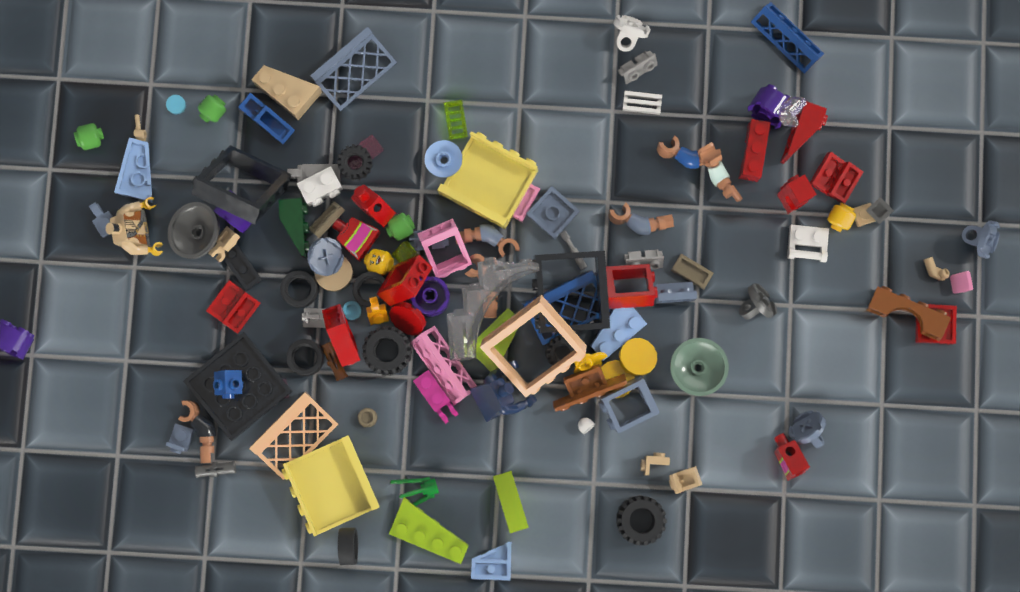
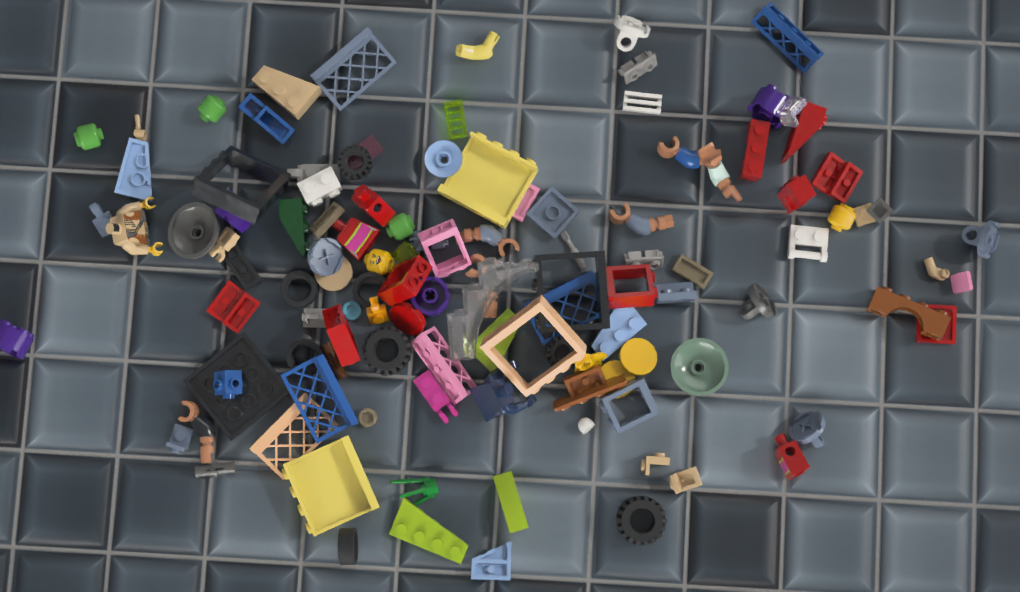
(176, 104): medium azure tile -> none
(335, 391): none -> blue fence
(478, 52): none -> light yellow arm

